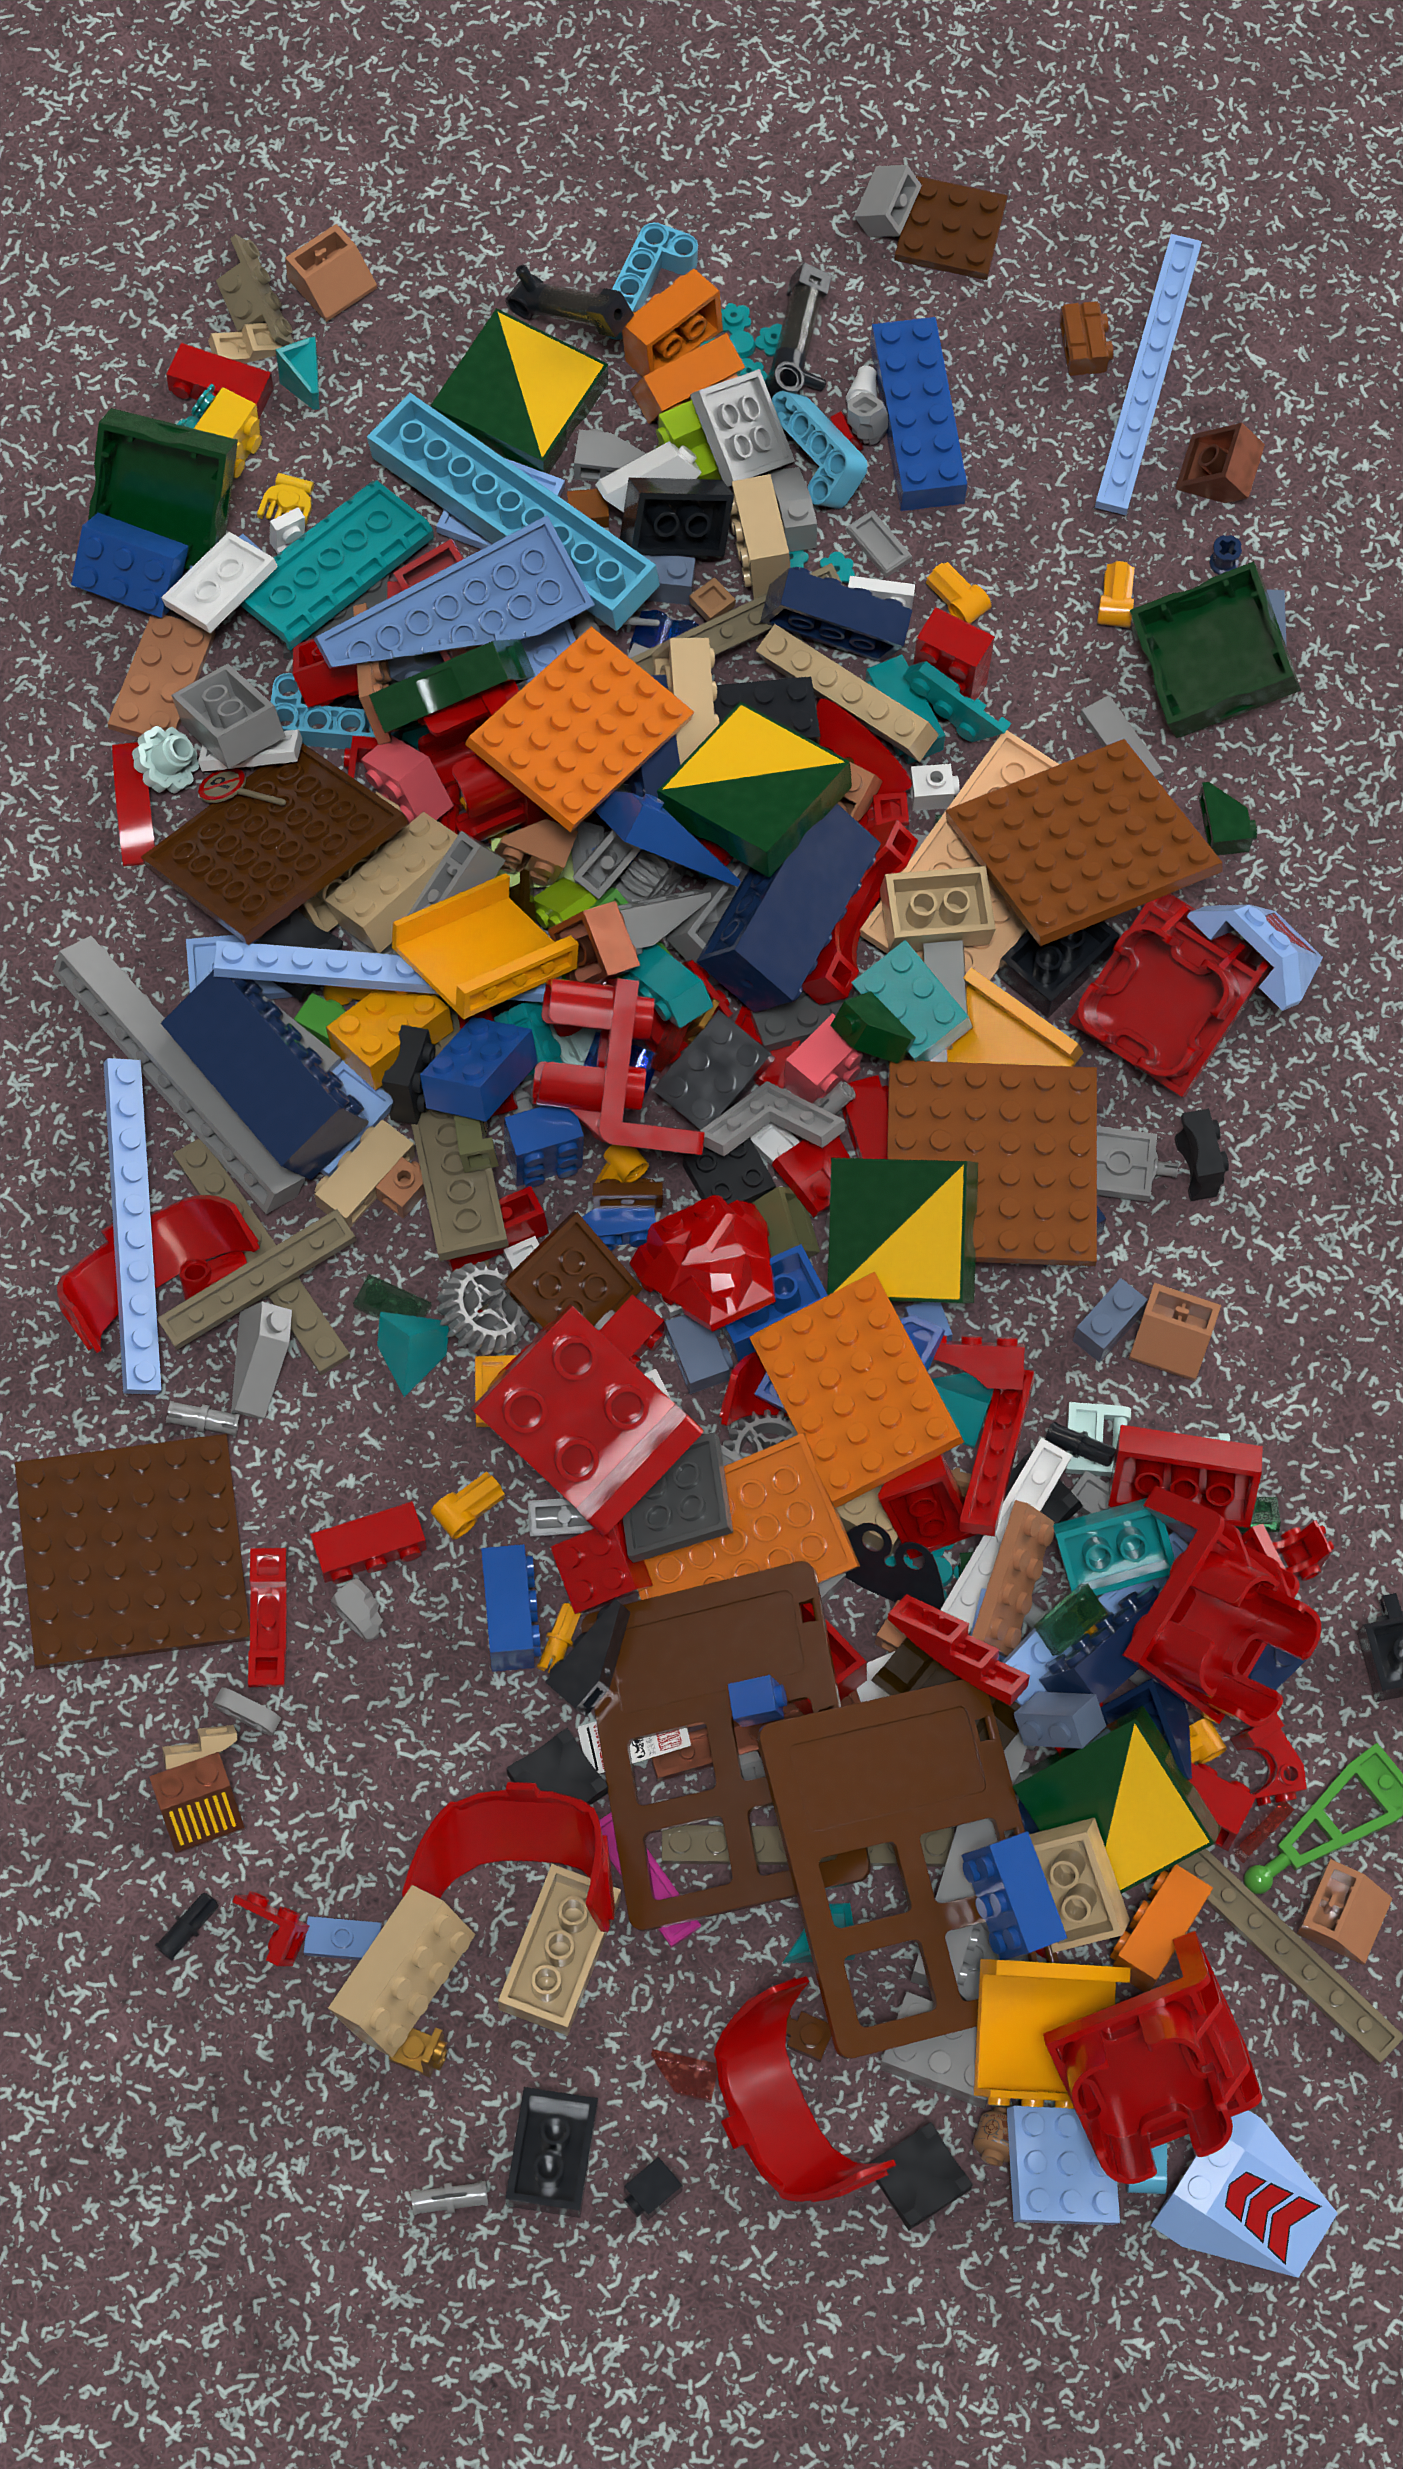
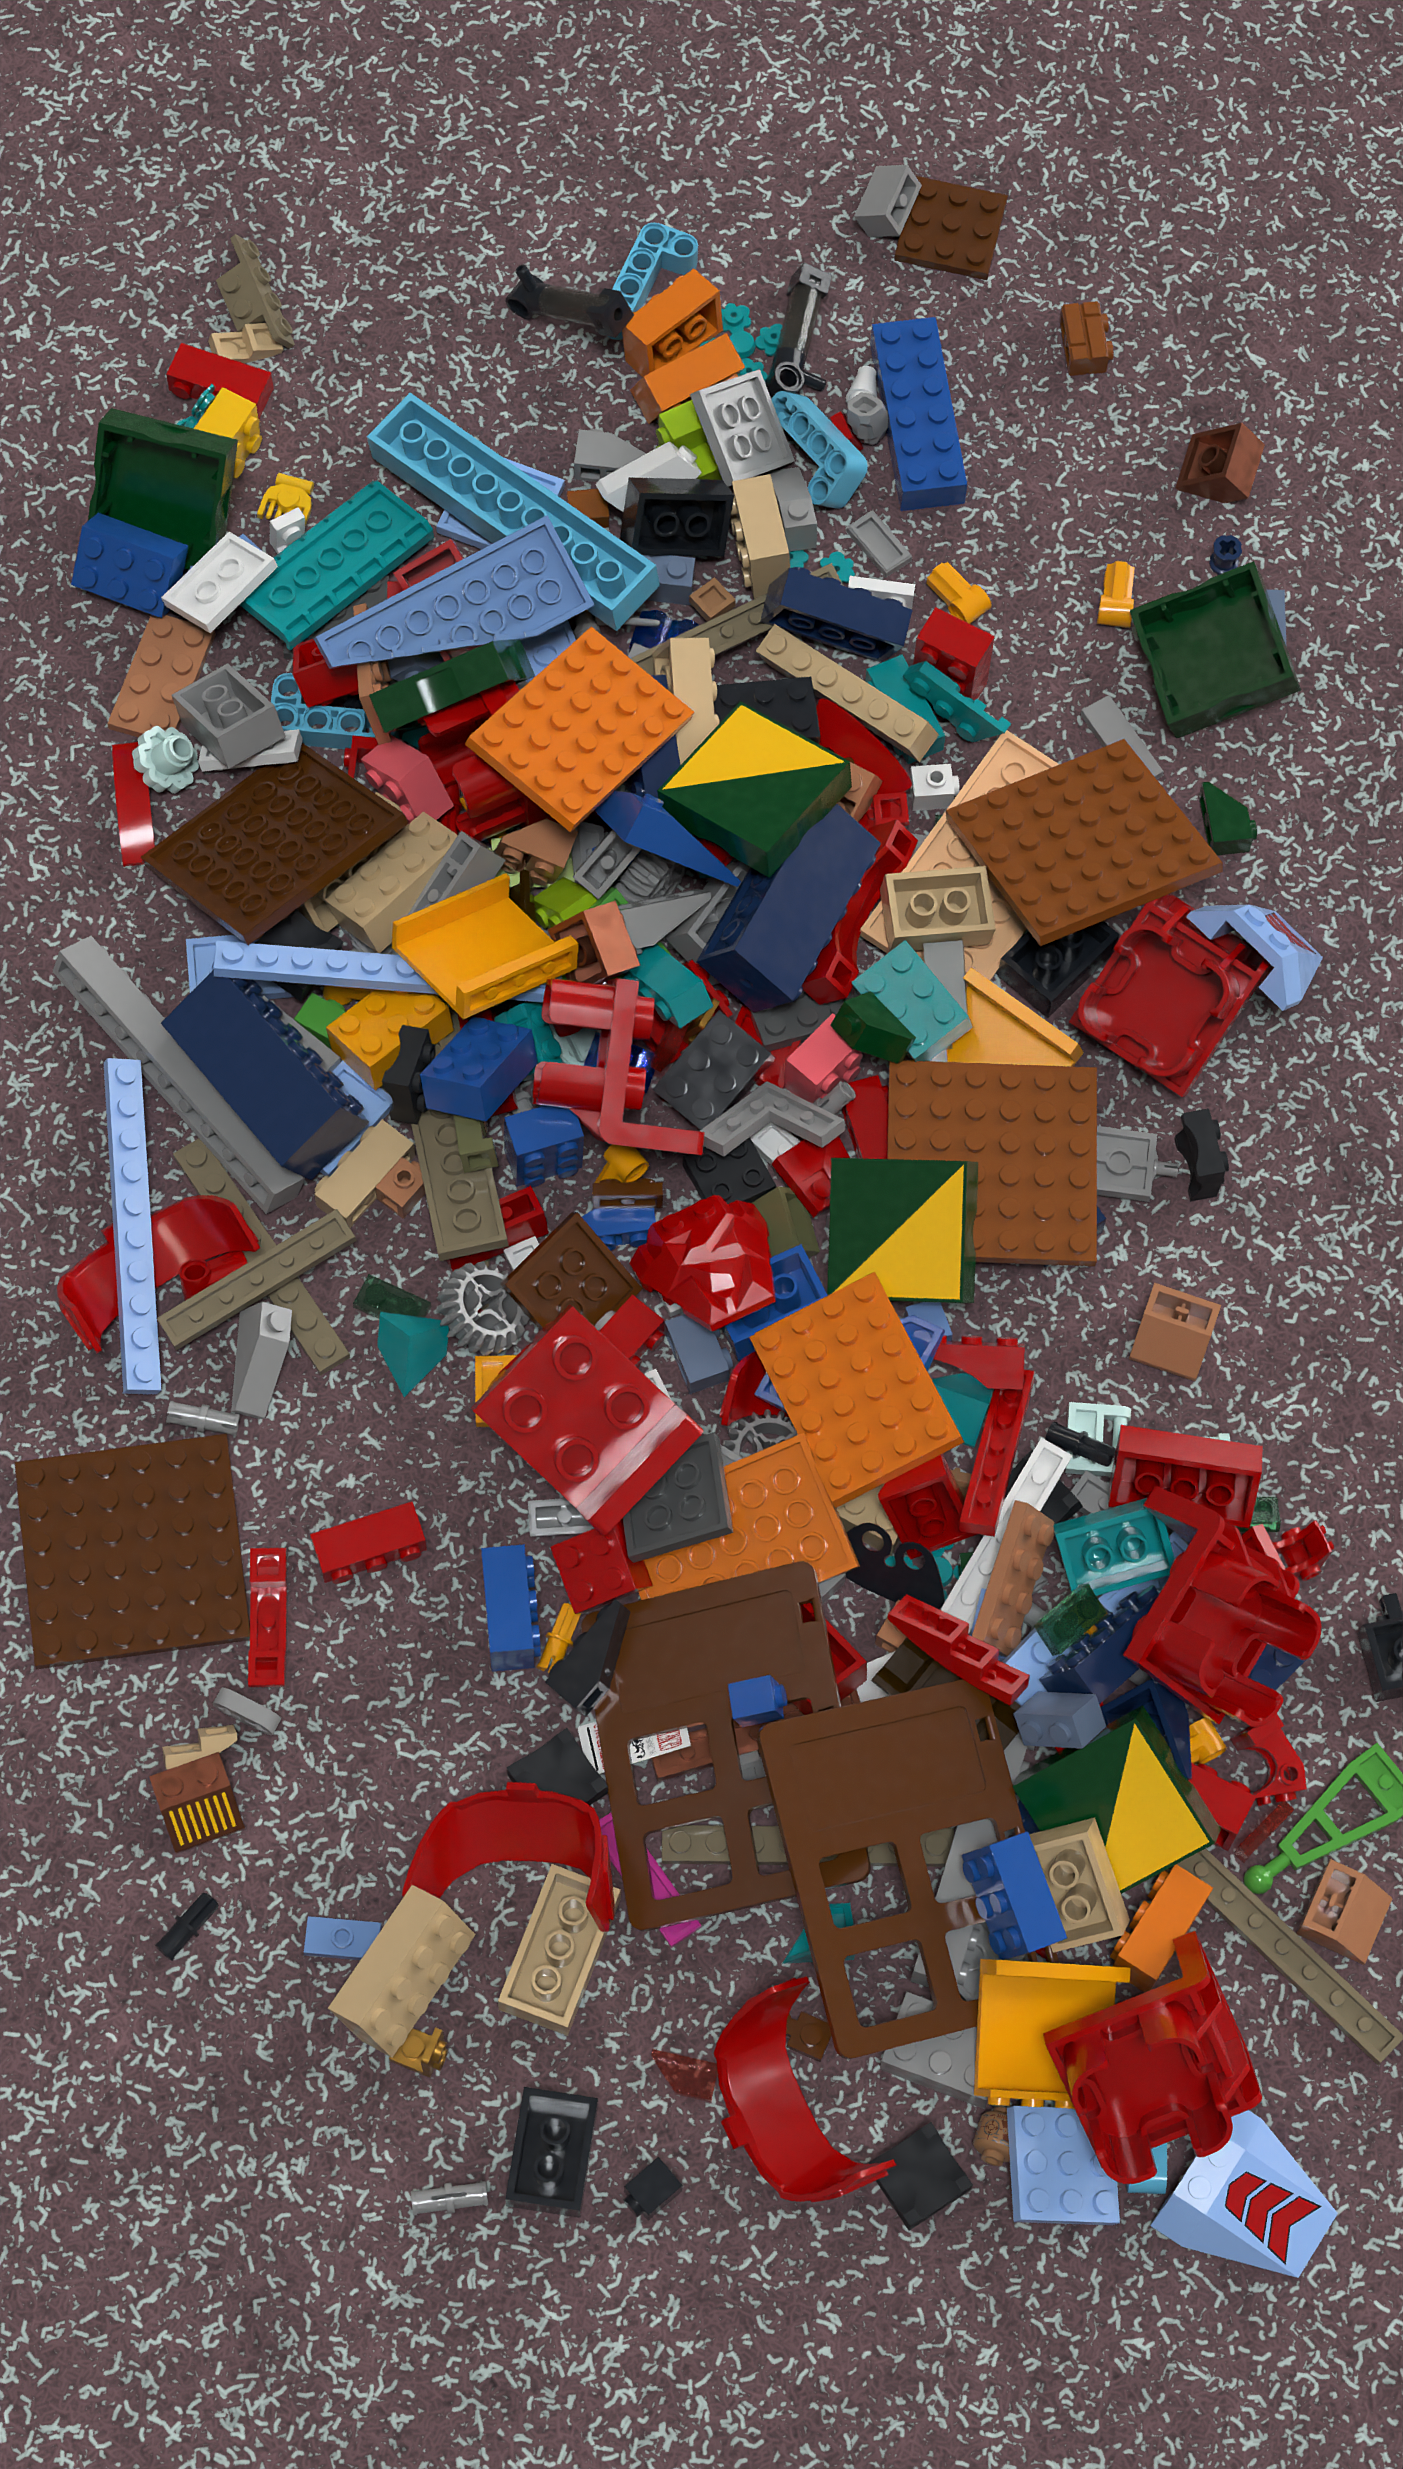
(226, 784): dark tan piece -> none
(288, 1938): red bracket -> none
(299, 370): teal slope -> none
(330, 273): nougat slope -> none
(358, 1609): light grey rock -> none
(460, 1511): light orange piece -> none
(522, 391): dark green tile -> none
(1110, 1320): sand blue brick -> none
(1148, 375): light blue plate -> none

